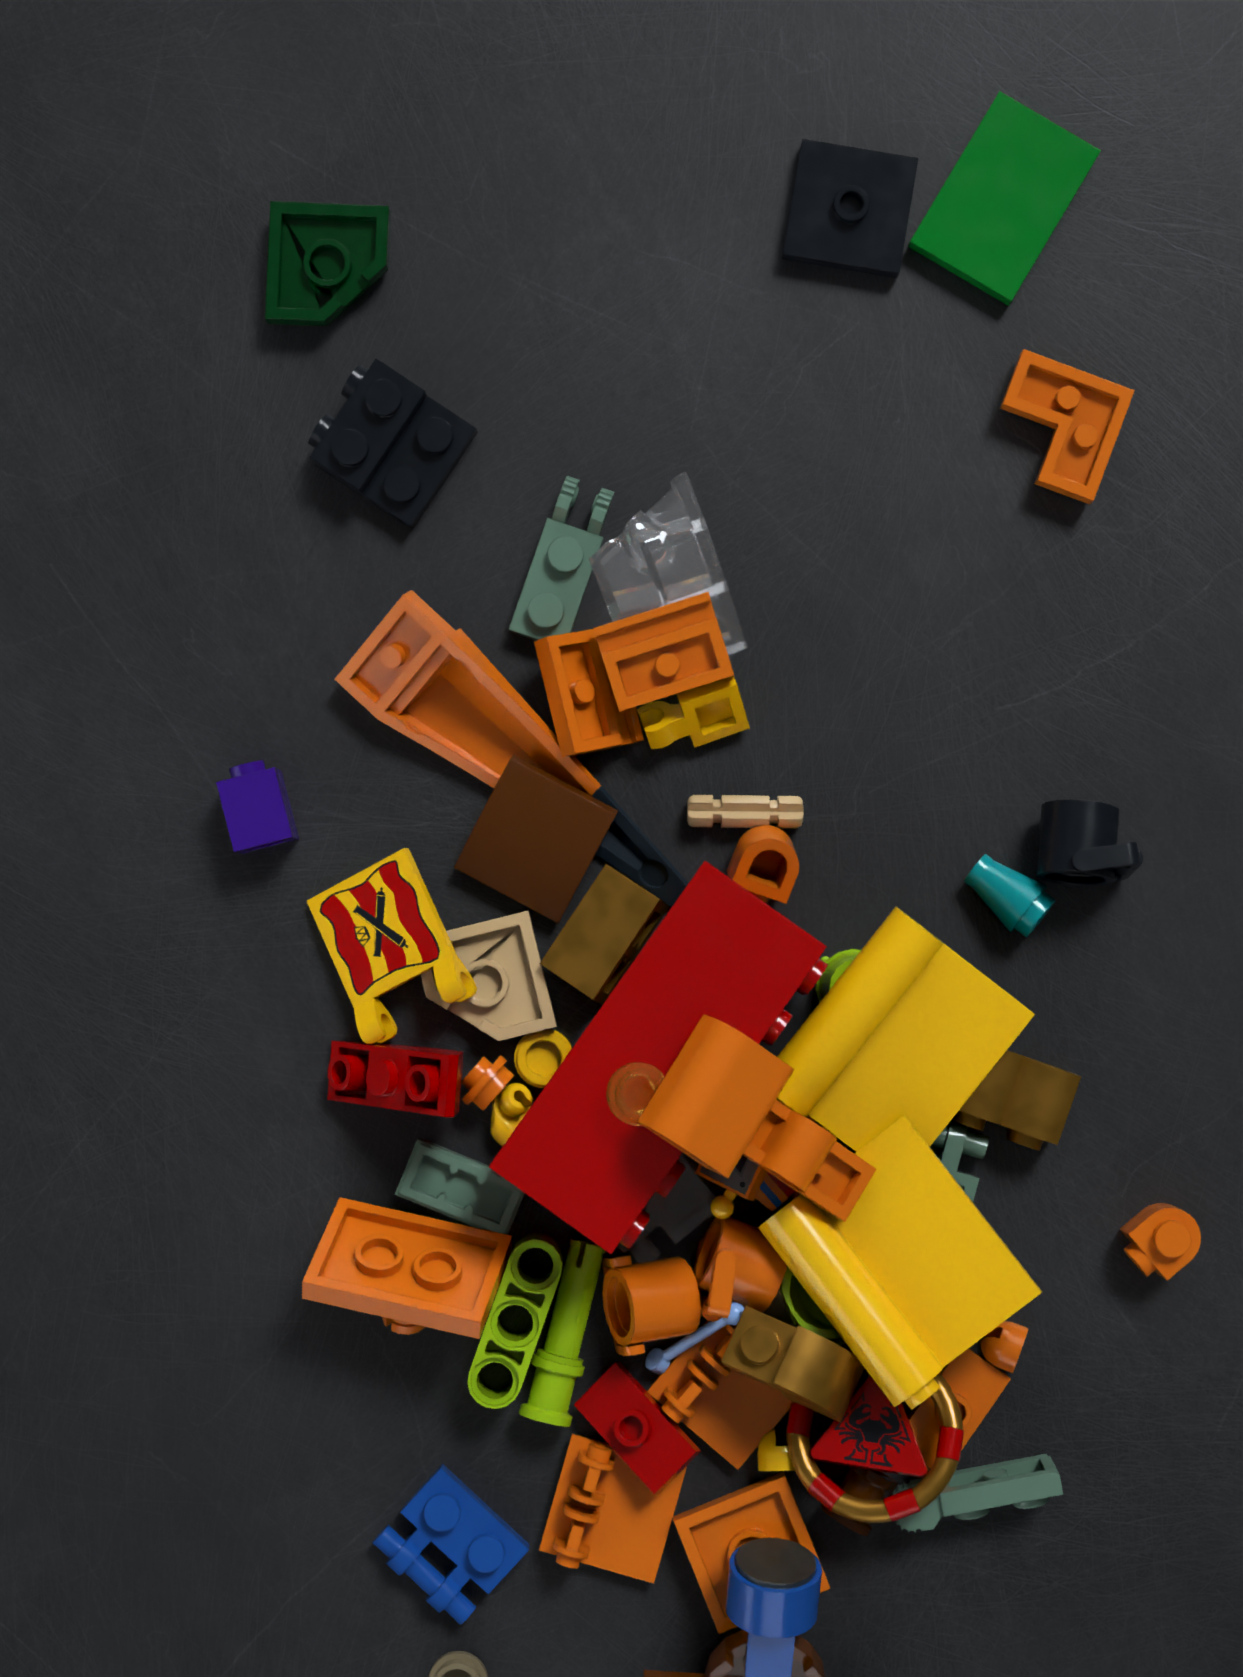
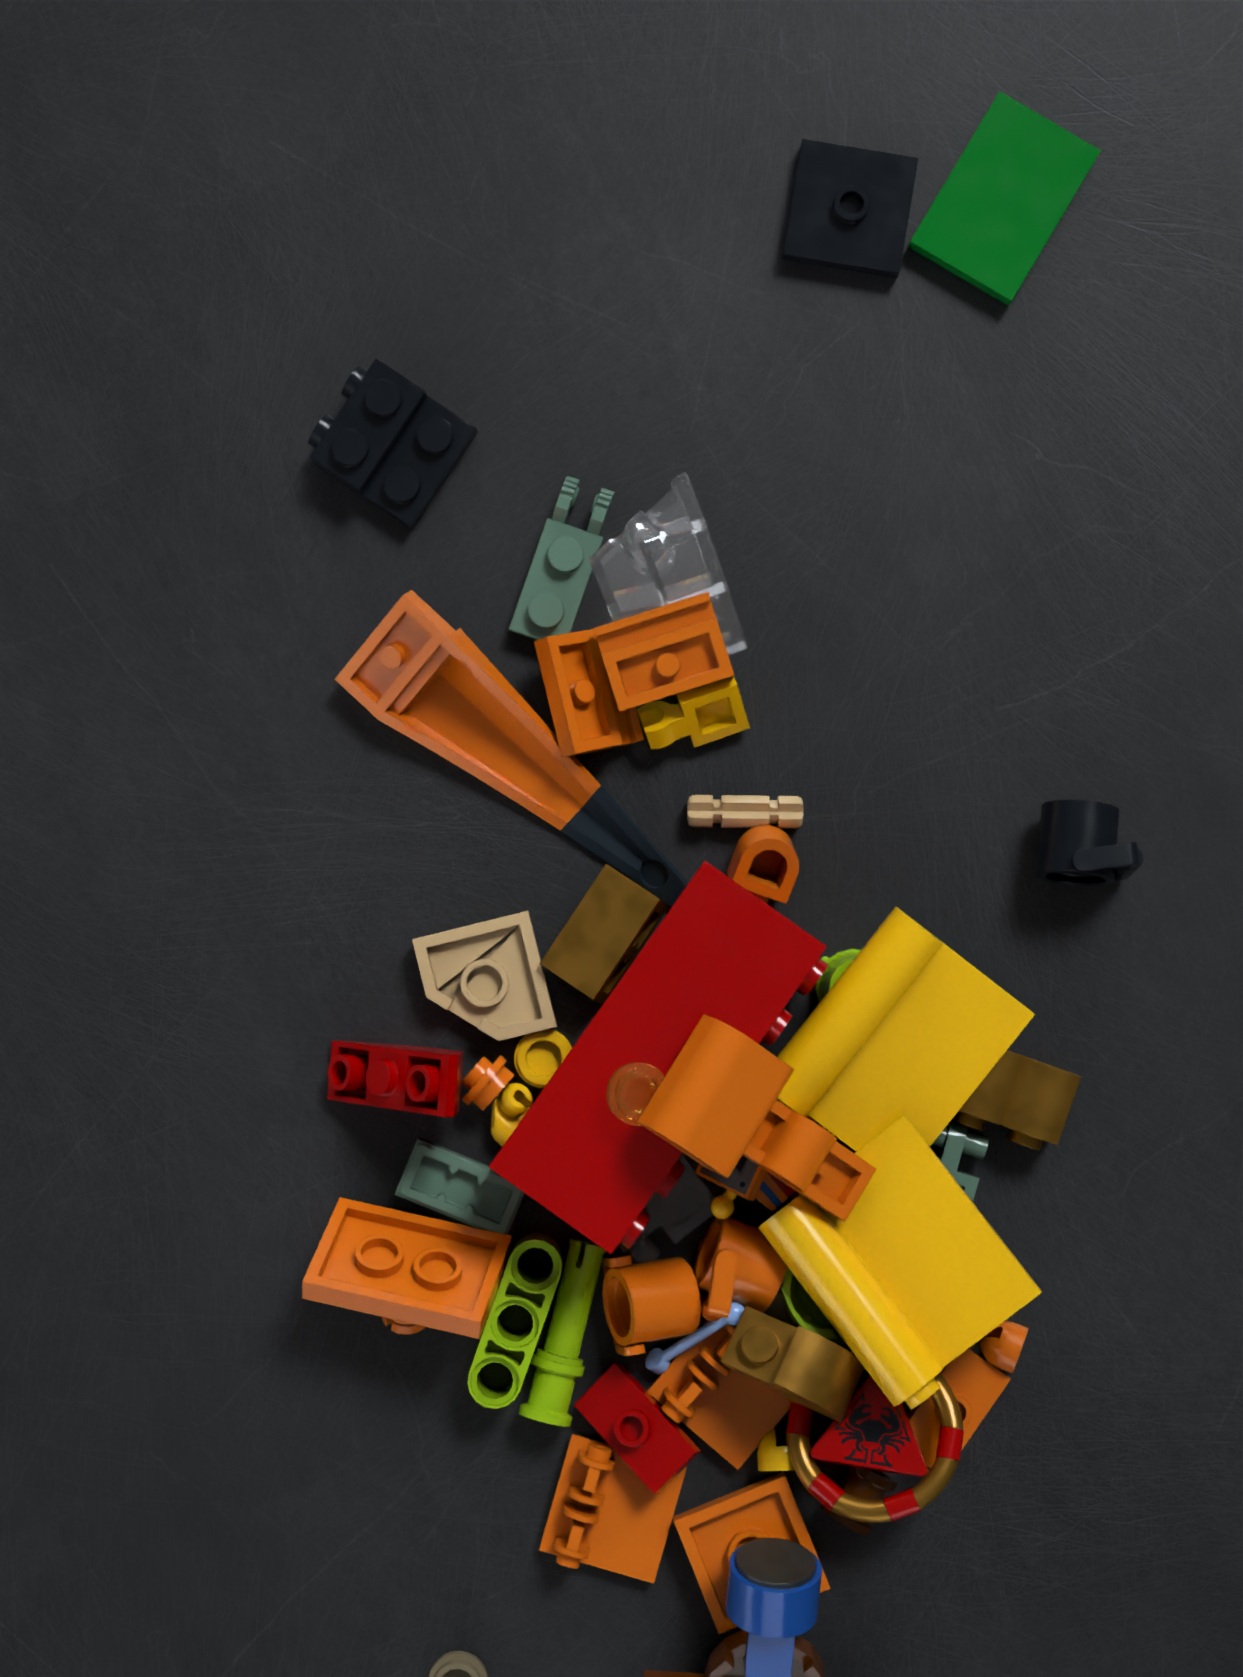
(256, 807): dark purple brick -> none
(322, 259): dark green plate -> none
(382, 936): flag -> none
(464, 1531): blue plate -> none
(535, 838): reddish brown slope -> none
(974, 1490): sand green hinge -> none
(1010, 895): teal cone -> none
(1081, 410): orange plate -> none
(1162, 1239): orange plate -> none

